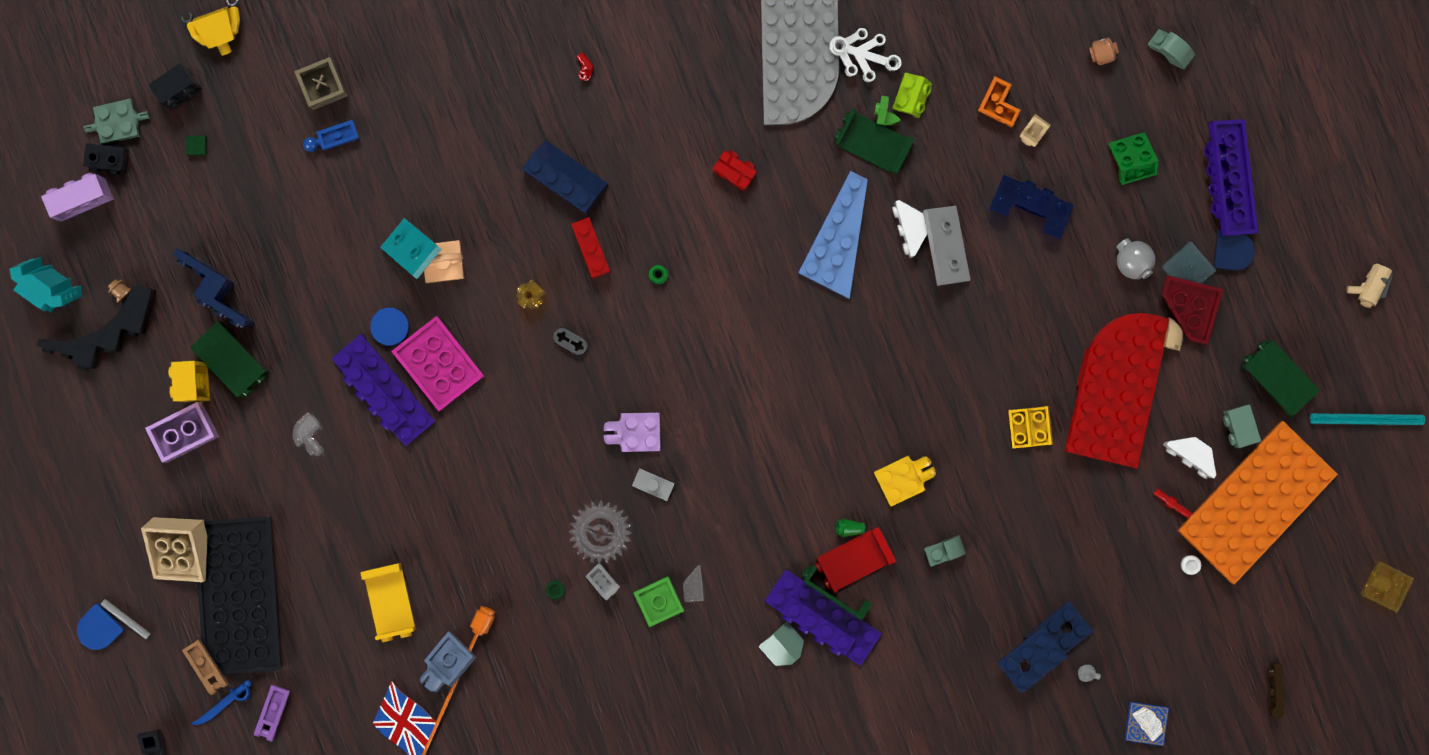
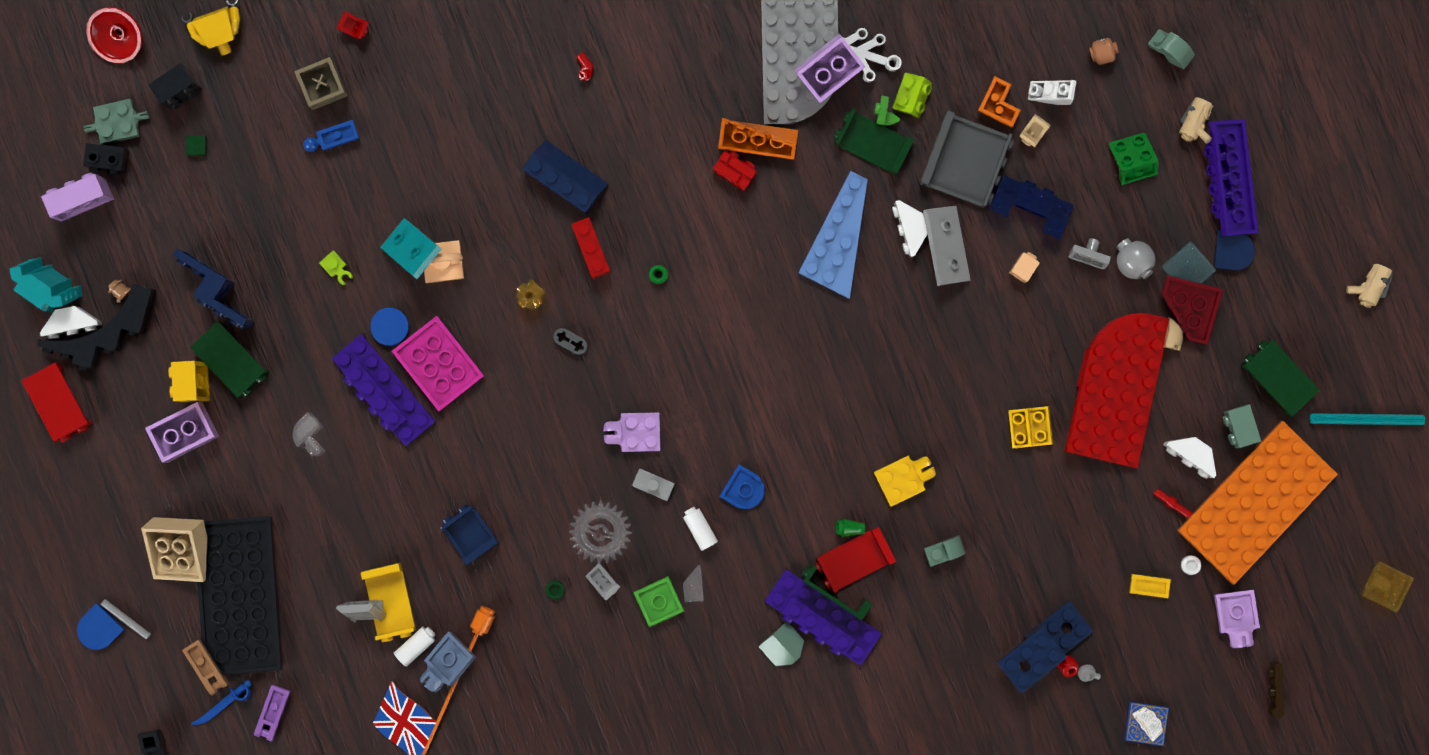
(56, 403): none -> red panel
(69, 321): none -> white slope
(108, 41): none -> red dish
(334, 266): none -> lime plate
(352, 25): none -> red bracket
(363, 610): none -> light grey slope
(415, 645): none -> white brick
(469, 533): none -> dark blue panel
(699, 528): none -> white brick
(743, 489): none -> blue tile
(757, 139): none -> orange wedge
(829, 68): none -> lavender brick
(966, 160): none -> dark grey panel
(1024, 267): none -> light nougat brick
(1052, 92): none -> white slope
(1069, 667): none -> red piece
(1090, 255): none -> light grey tile
(1149, 586): none -> yellow tile
(1194, 121): none -> tan piece
(1237, 617): none -> lavender plate

